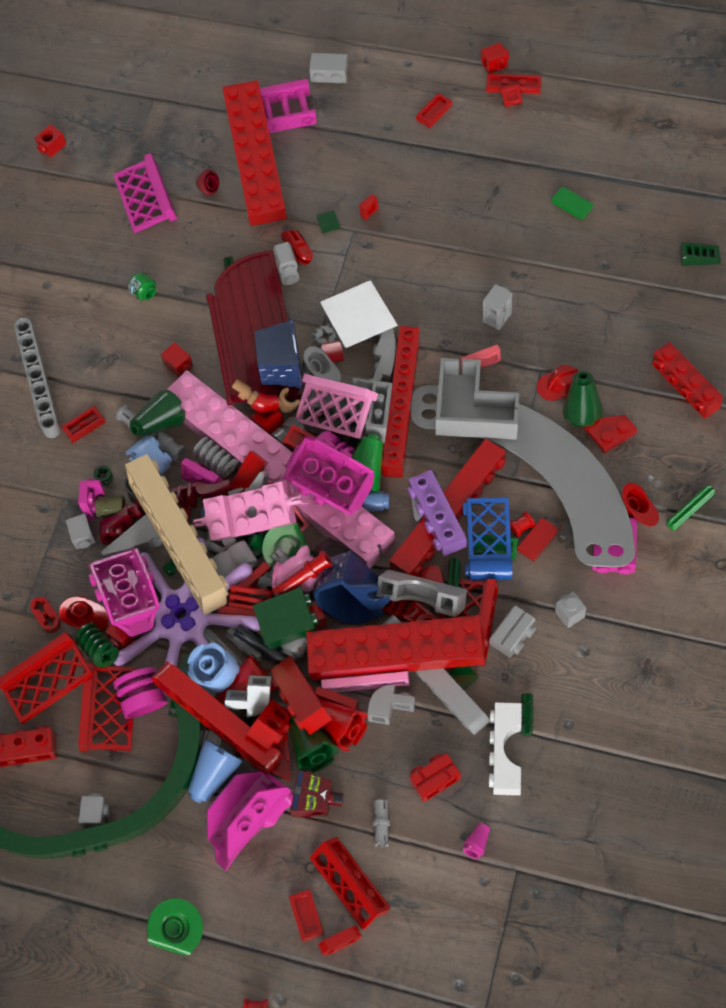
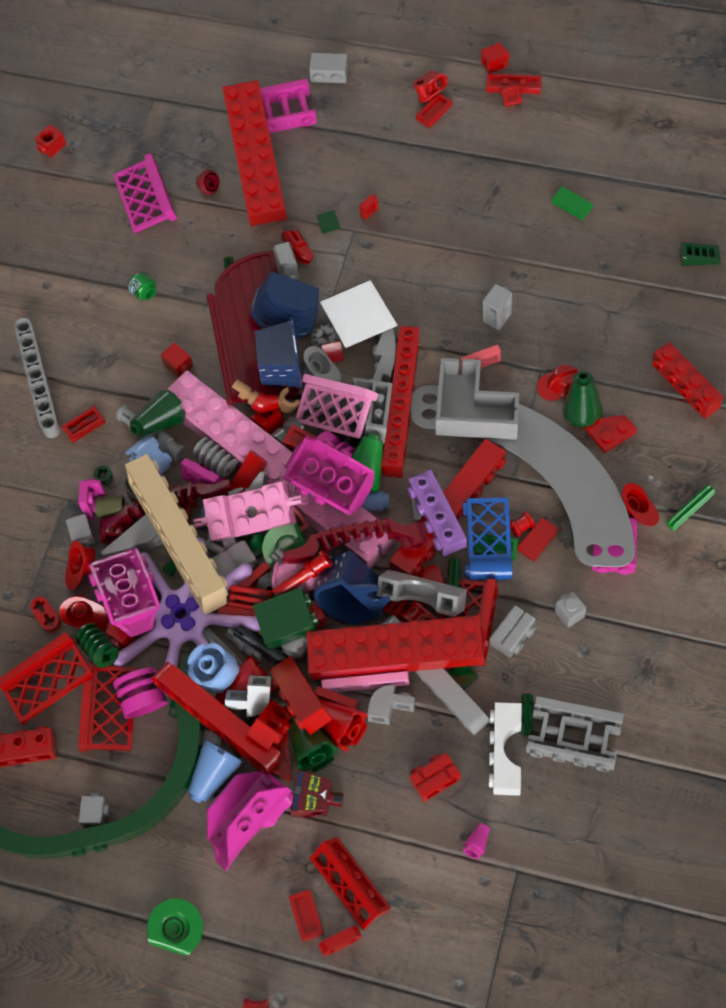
(77, 564): none -> red piece
(286, 298): none -> dark blue piece
(381, 823): light grey pin -> none
(409, 535): none -> dark red piece
(430, 85): none -> red piece
(580, 717): none -> light grey fence

